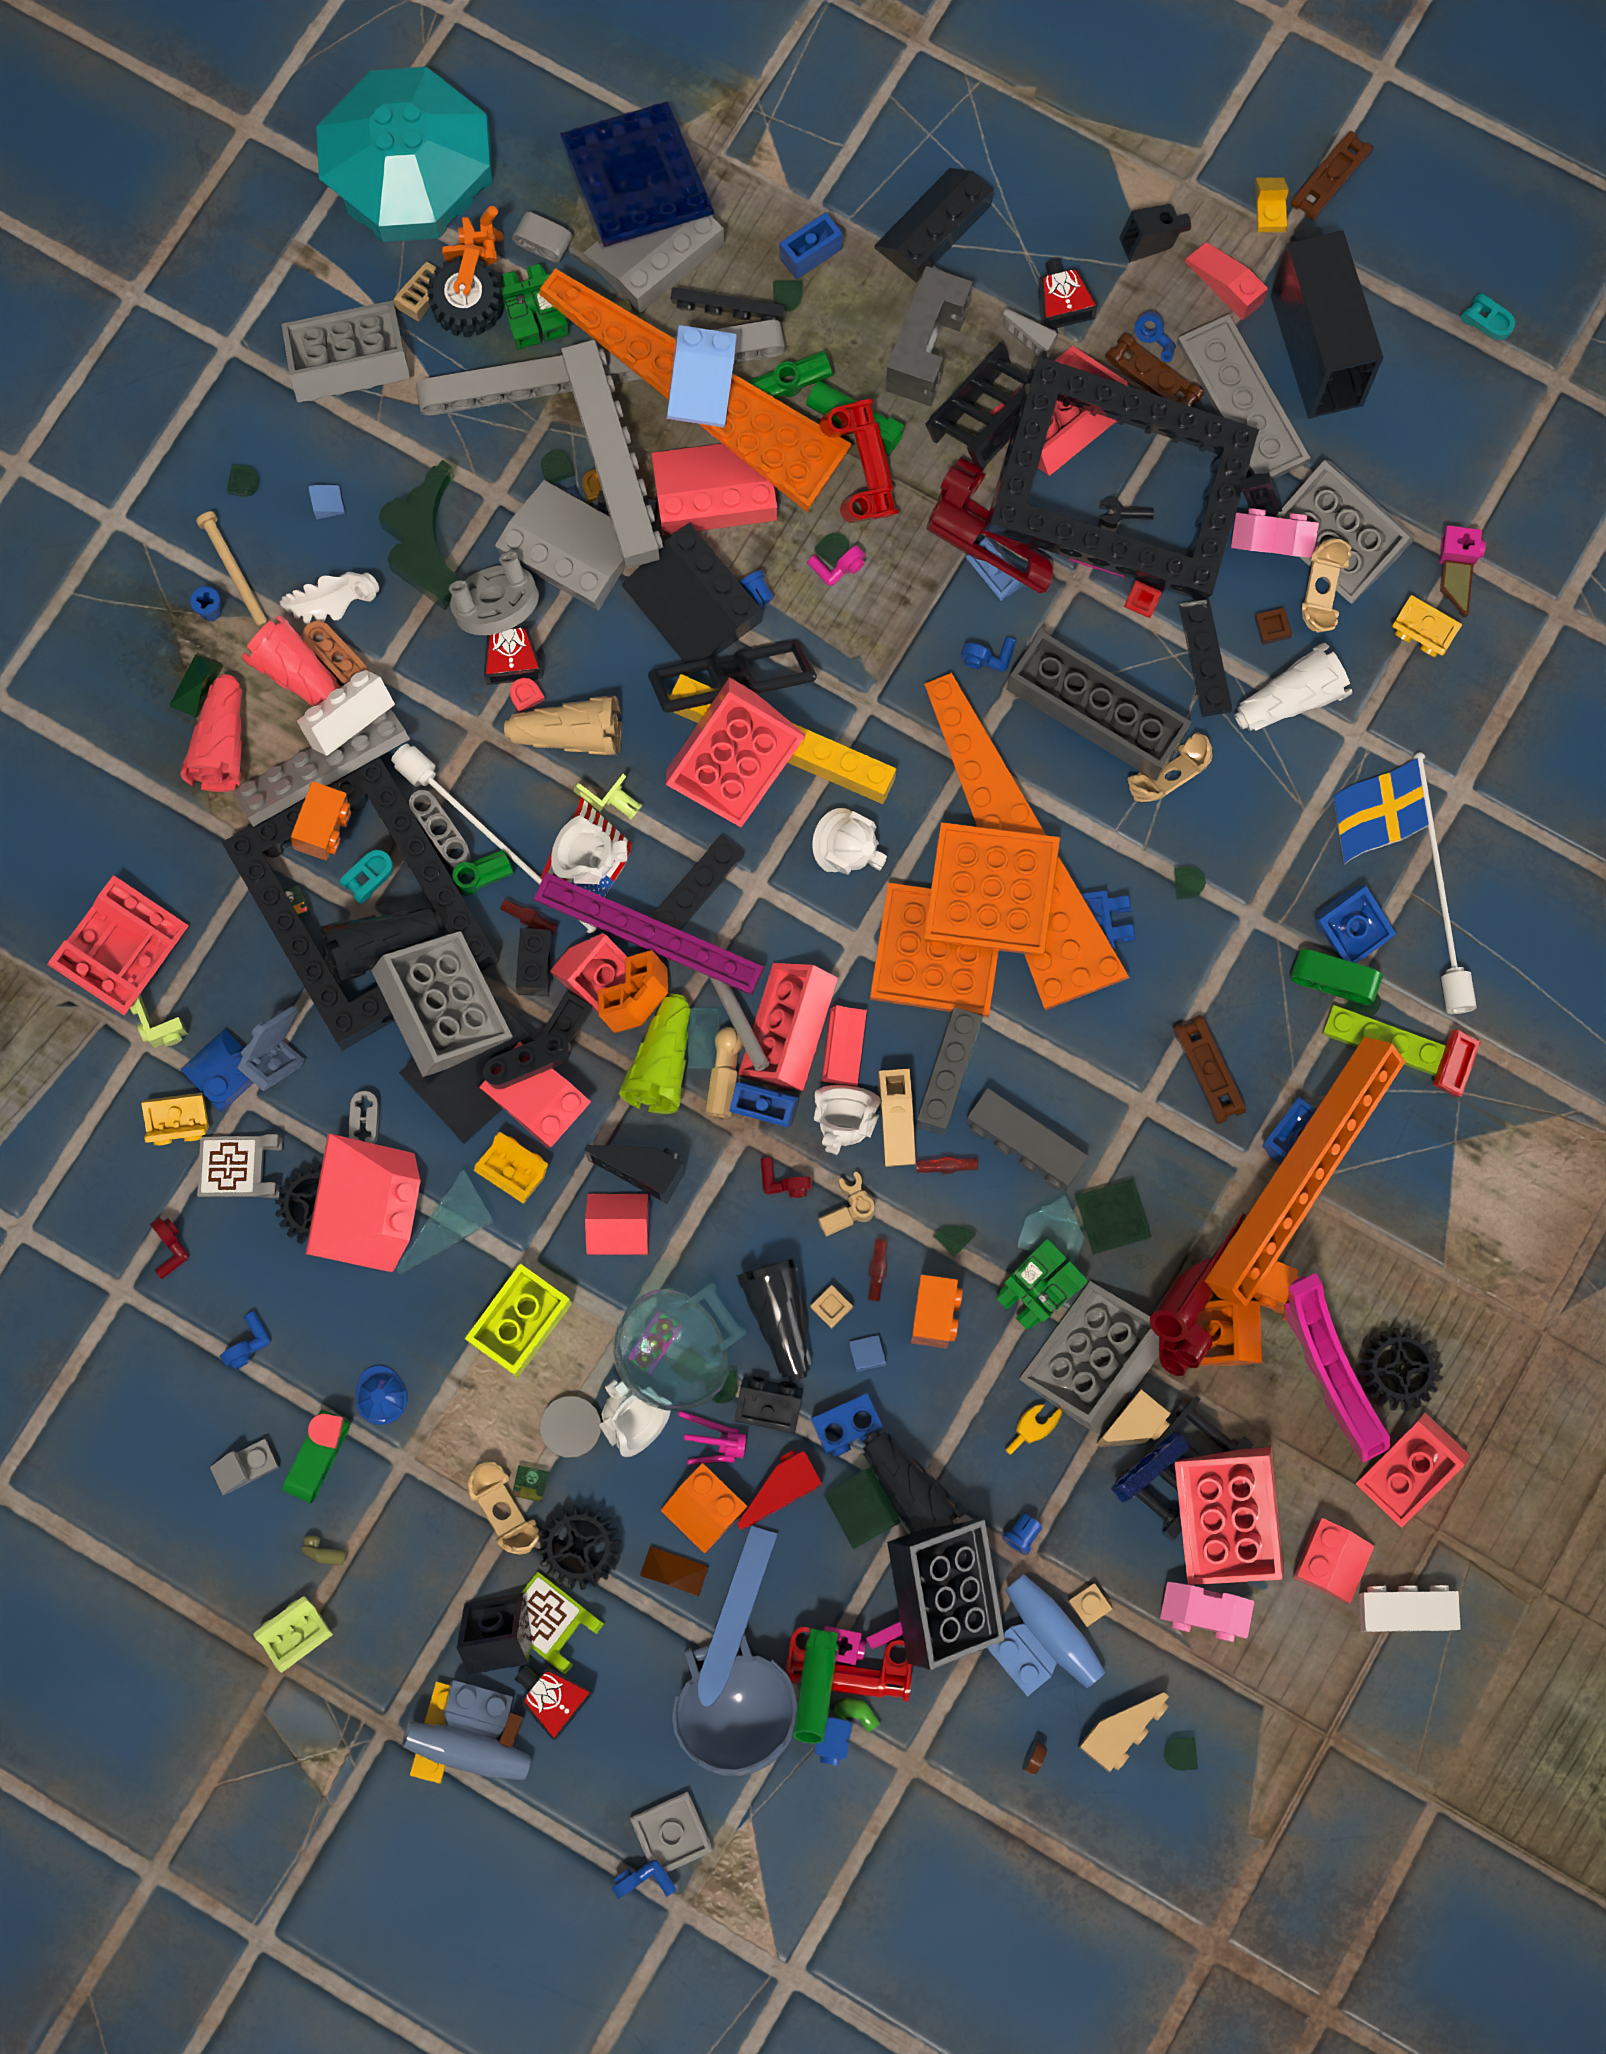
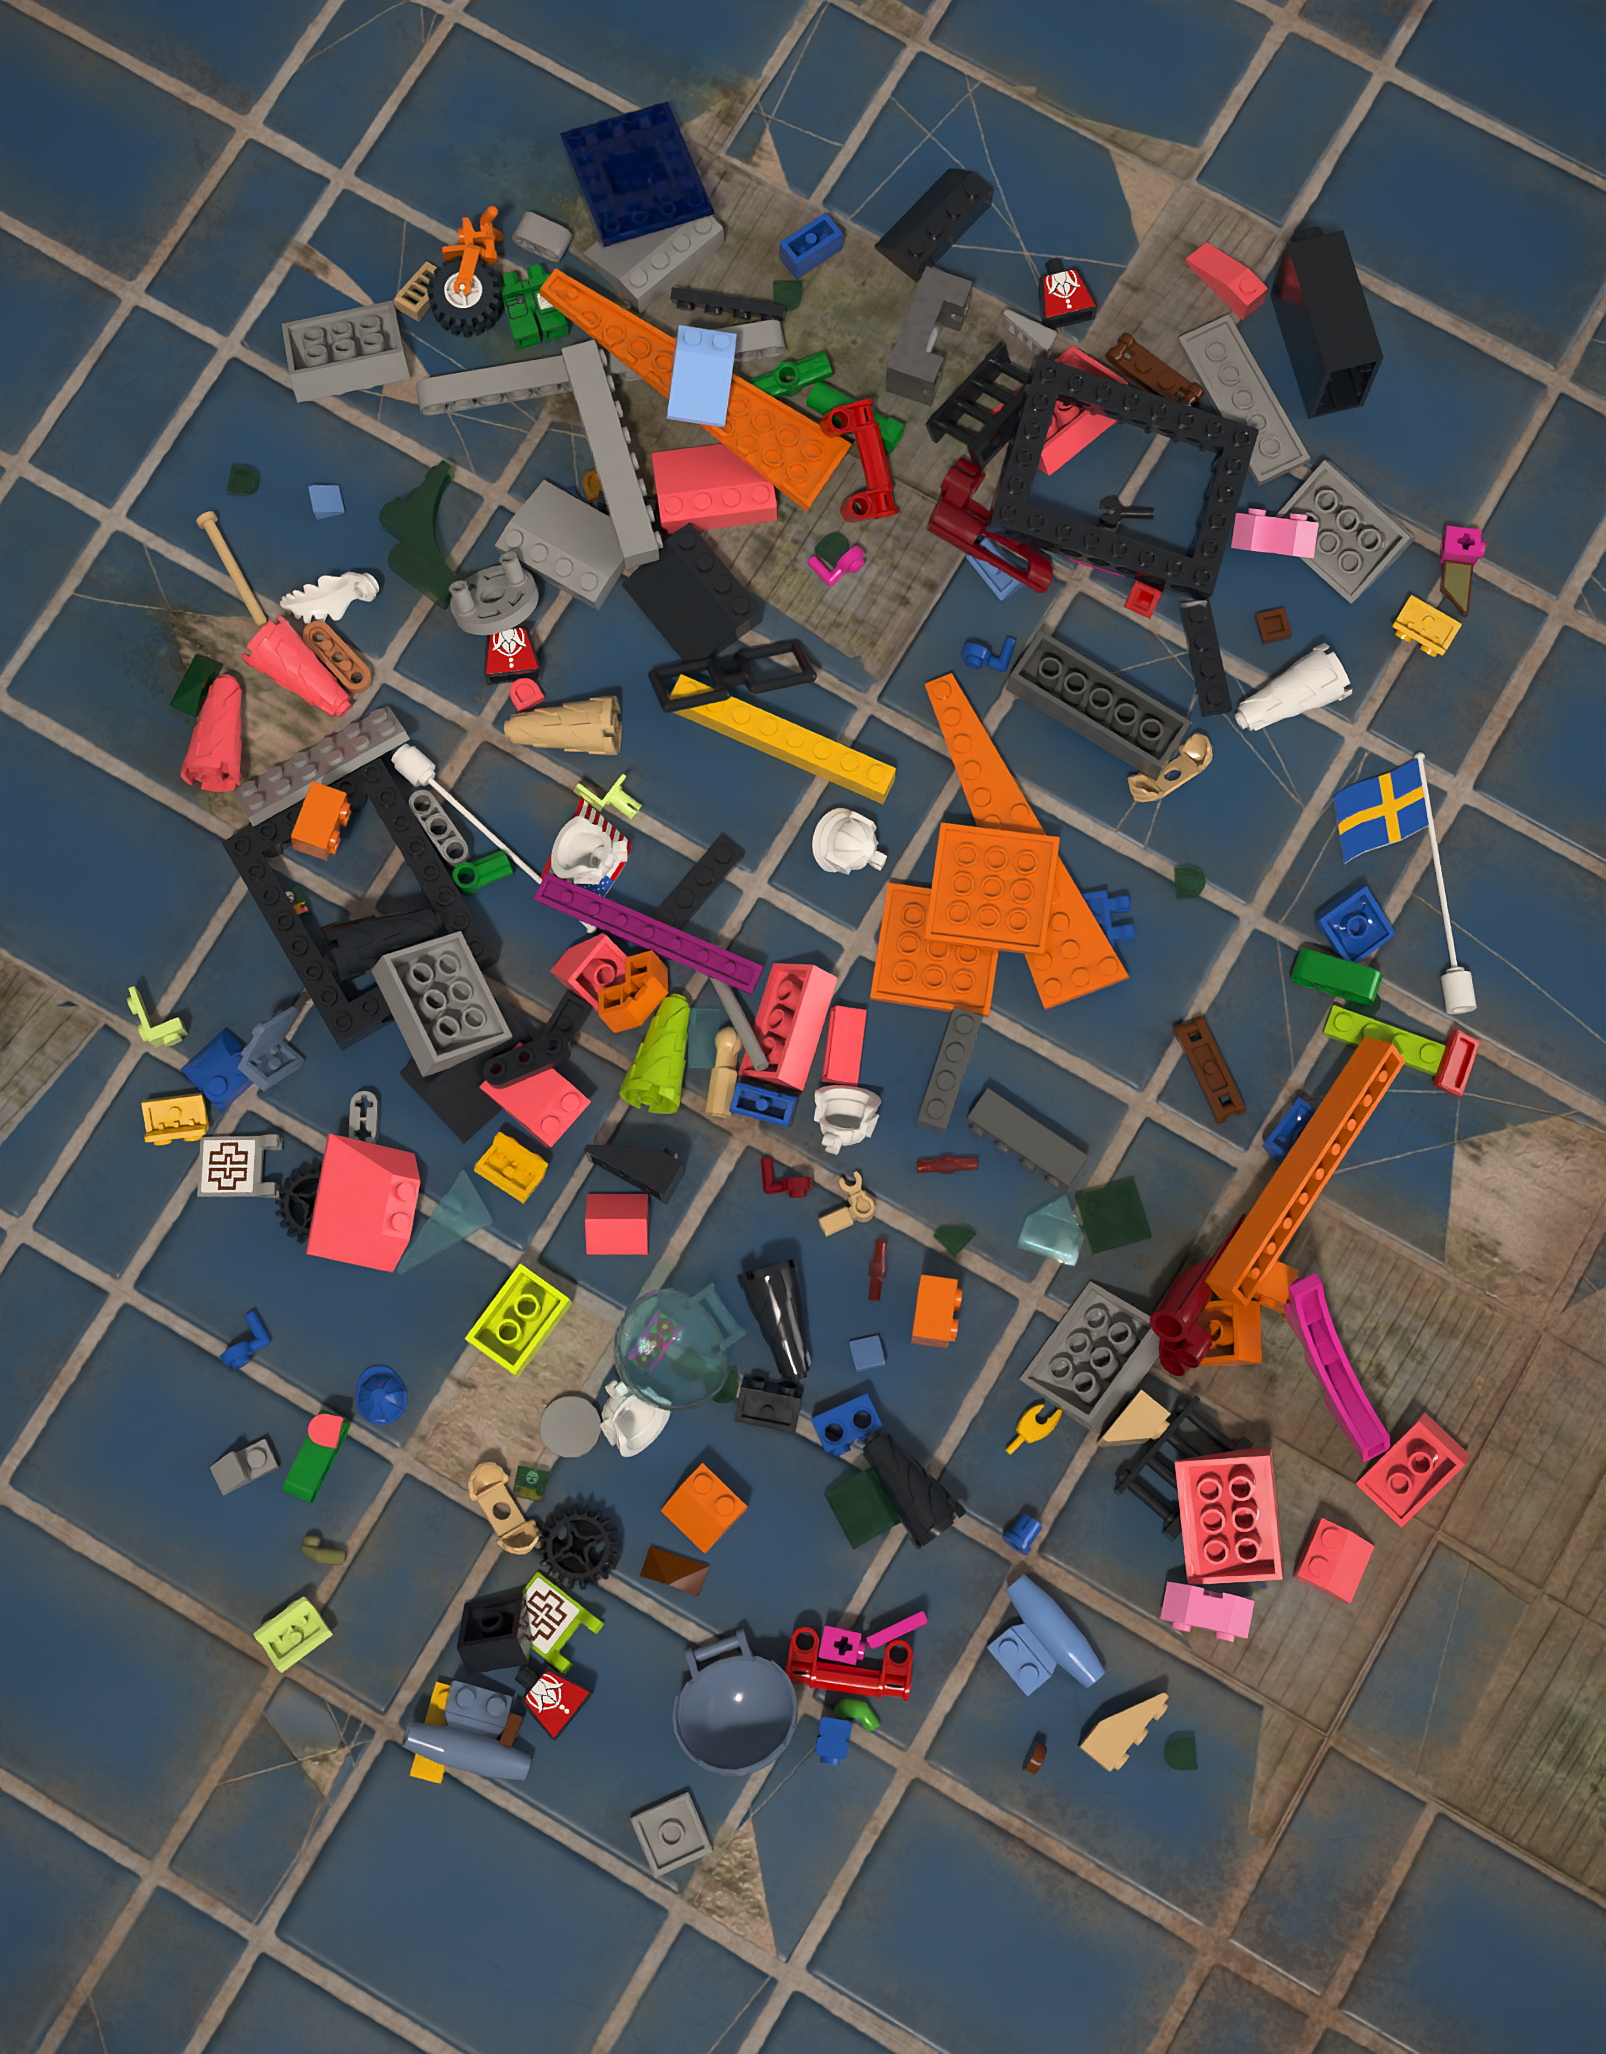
(118, 945): coral slope -> none
(167, 1232): dark red plate -> none
(202, 597): blue bush -> none
(345, 712): white brick -> none
(376, 867): teal plate -> none
(405, 153): teal windscreen -> none
(528, 917): clear red bar -> none
(534, 962): black brick -> none
(556, 467): clear green tile -> none
(627, 1880): blue plate -> none
(730, 1444): dark pink plant -> none
(734, 753): coral slope -> none
(735, 1614): medium blue piece -> none
(755, 584): blue bush -> none
(786, 1484): red slope -> none
(815, 1687): green piece -> none
(831, 1307): tan plate -> none
(897, 1117): tan slope -> none
(945, 1593): black slope -> none
(1037, 1293): green hips -> none
(1090, 1605): tan plate -> none
(1150, 1467): clear blue beam -> none
(1152, 231): black torso -> none
(1155, 334): blue plate -> none
(1261, 493): black plate -> none
(1271, 204): yellow slope -> none
(1326, 563): tan piece -> none
(1332, 175): reddish brown plate -> none
(1399, 1355): black gear -> none
(1409, 1609): white brick -> none
(1498, 323): teal plate -> none

